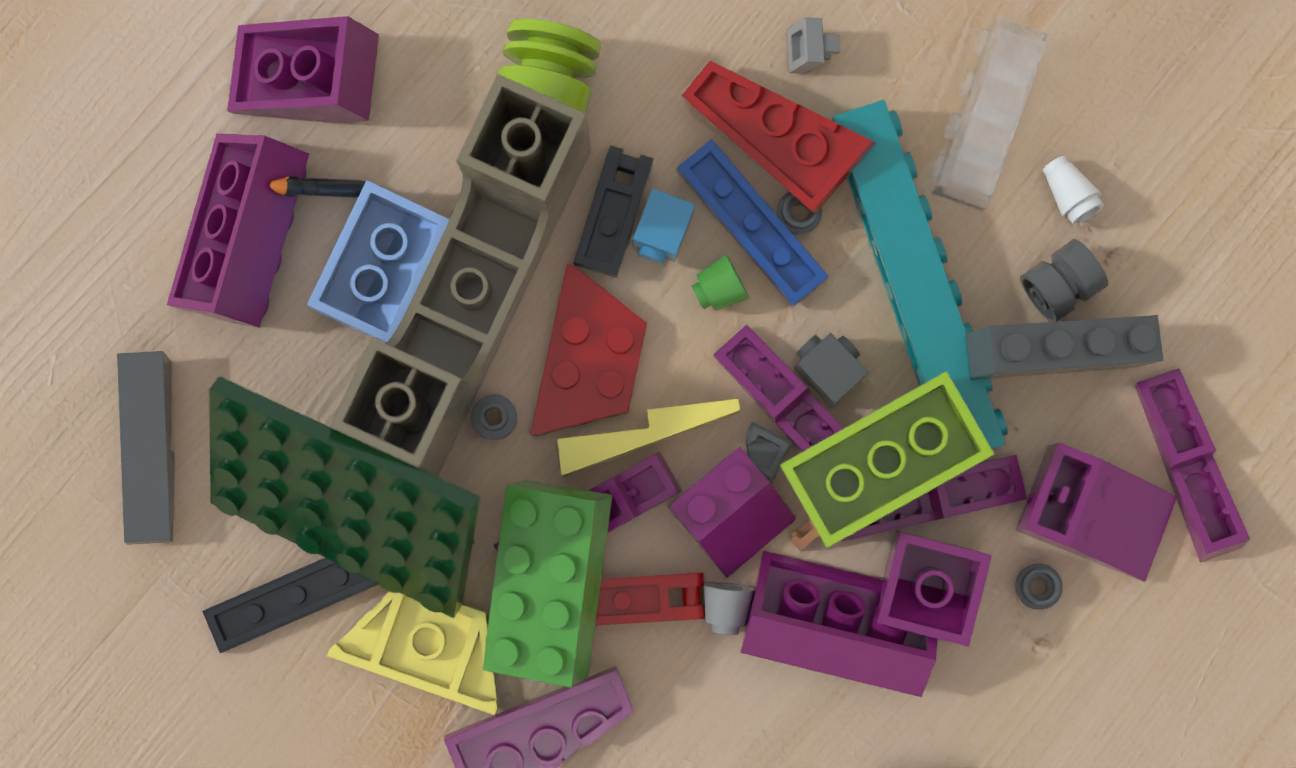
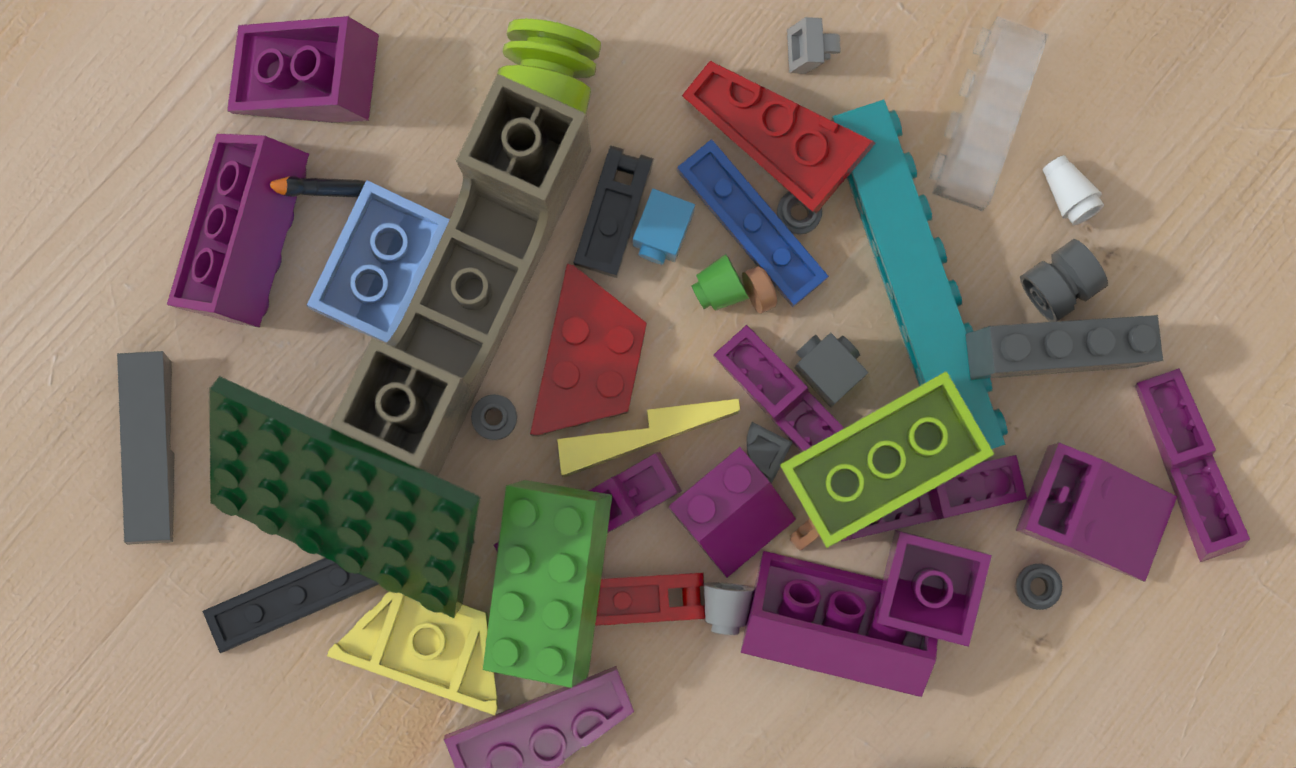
(759, 289): none -> nougat tile

